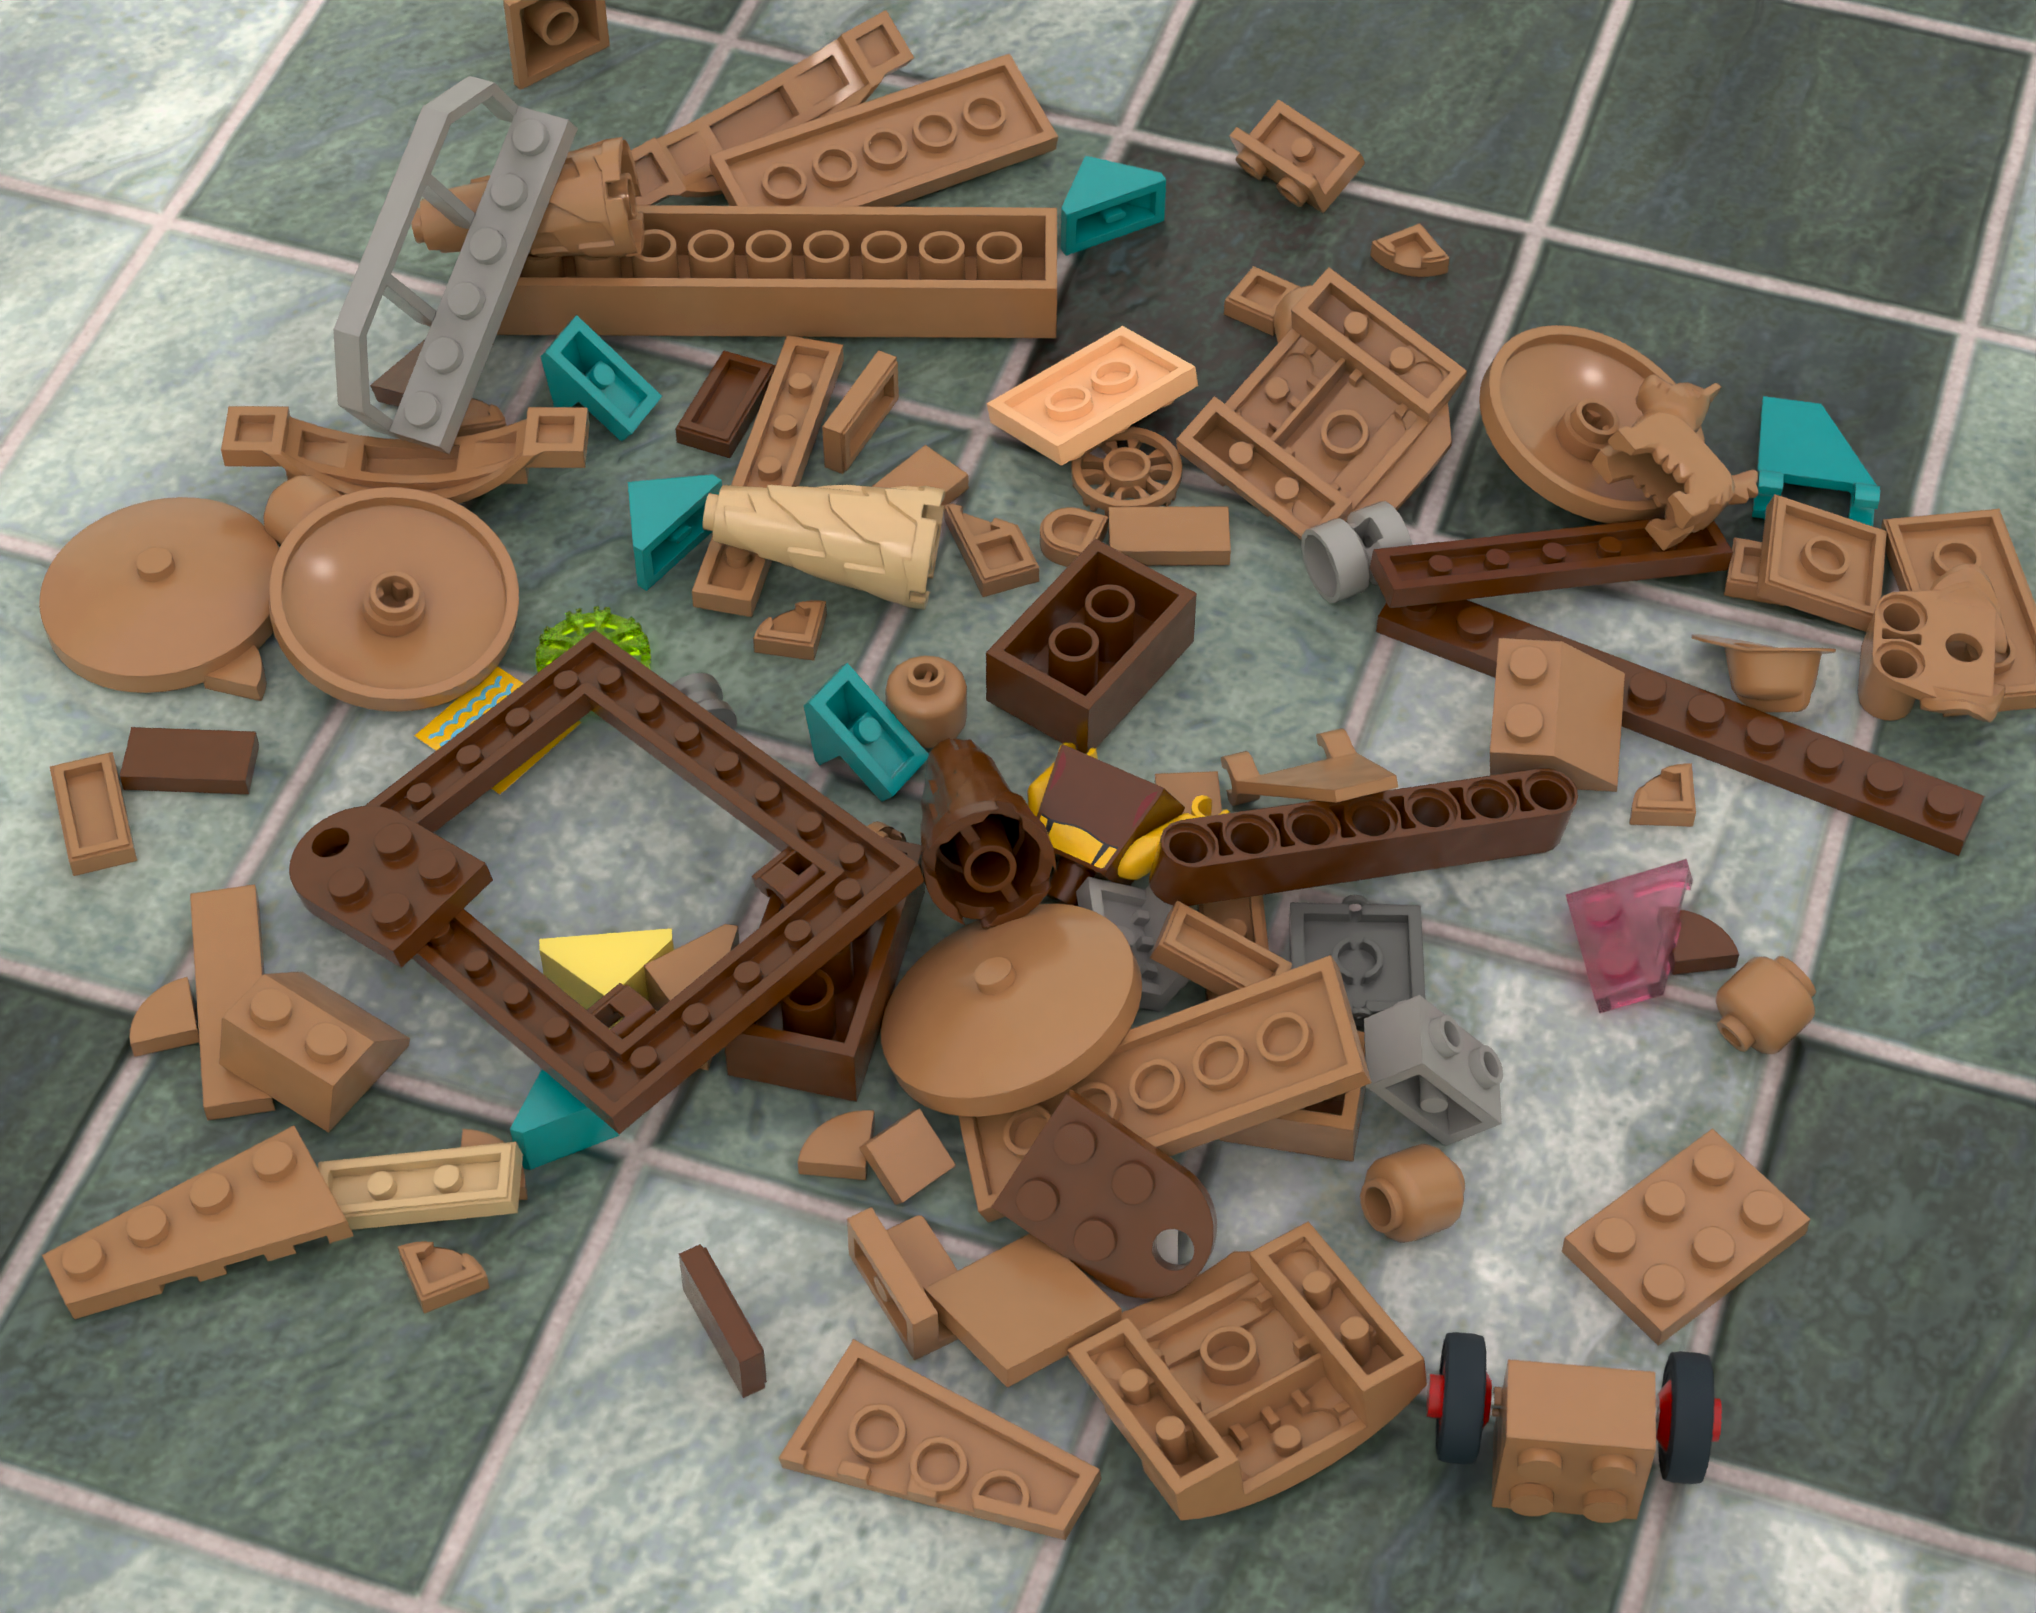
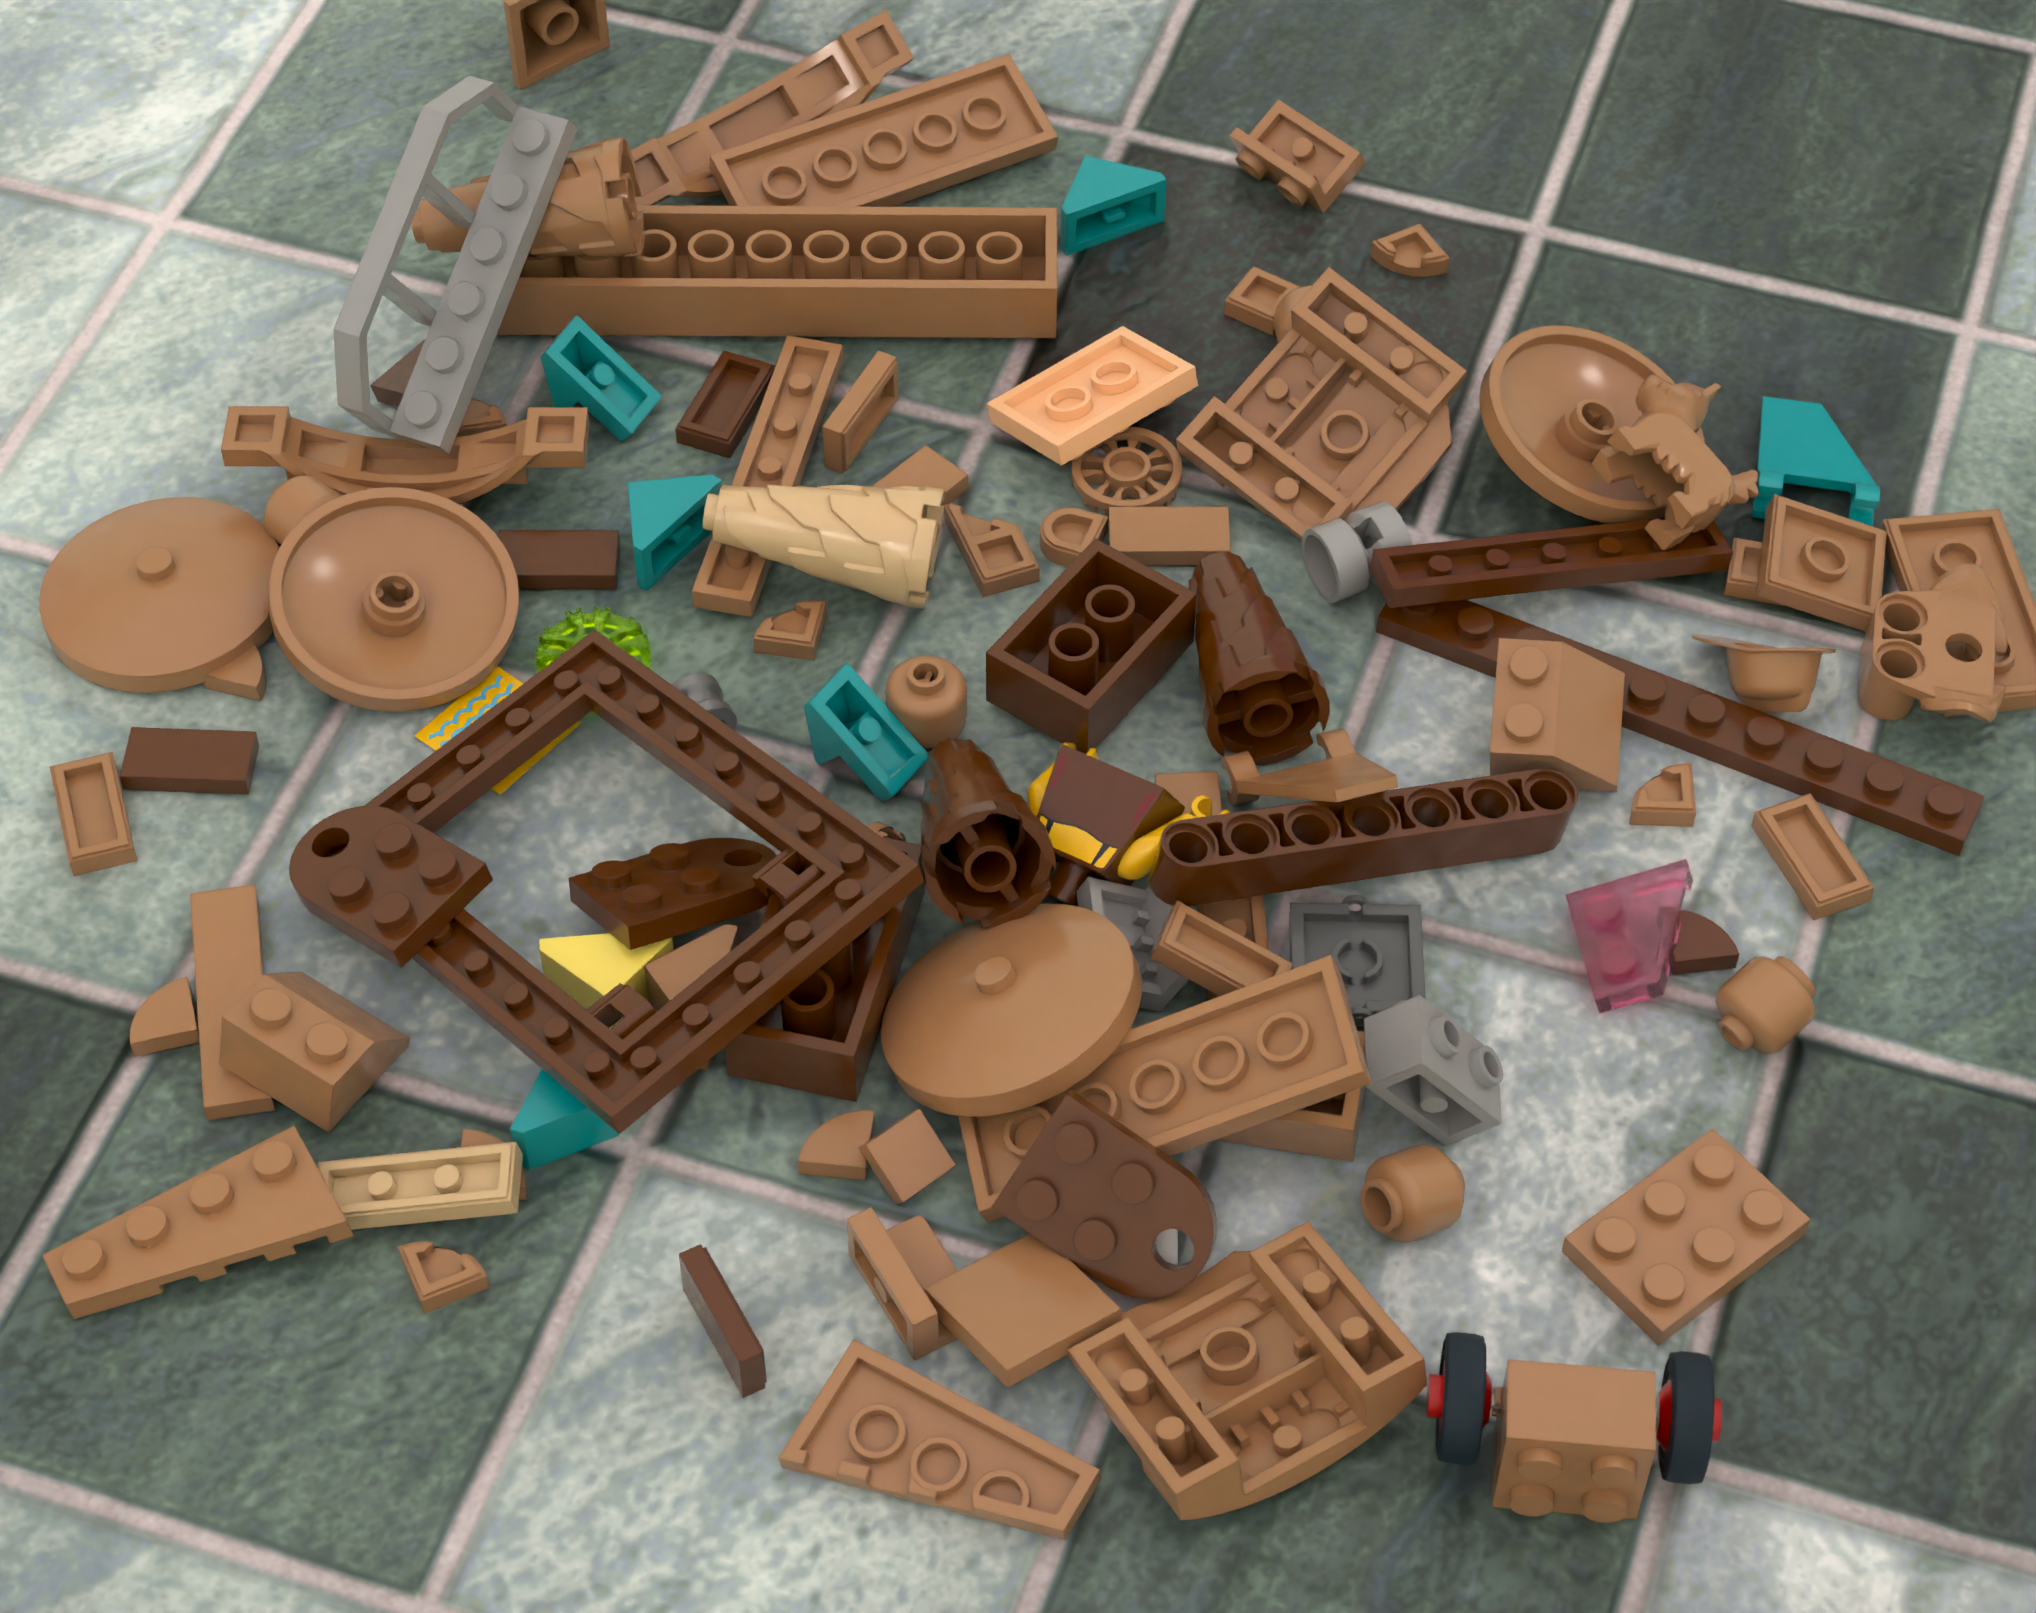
(564, 558): none -> reddish brown tile
(672, 889): none -> reddish brown plate
(1251, 667): none -> reddish brown cone
(1812, 856): none -> medium nougat tile

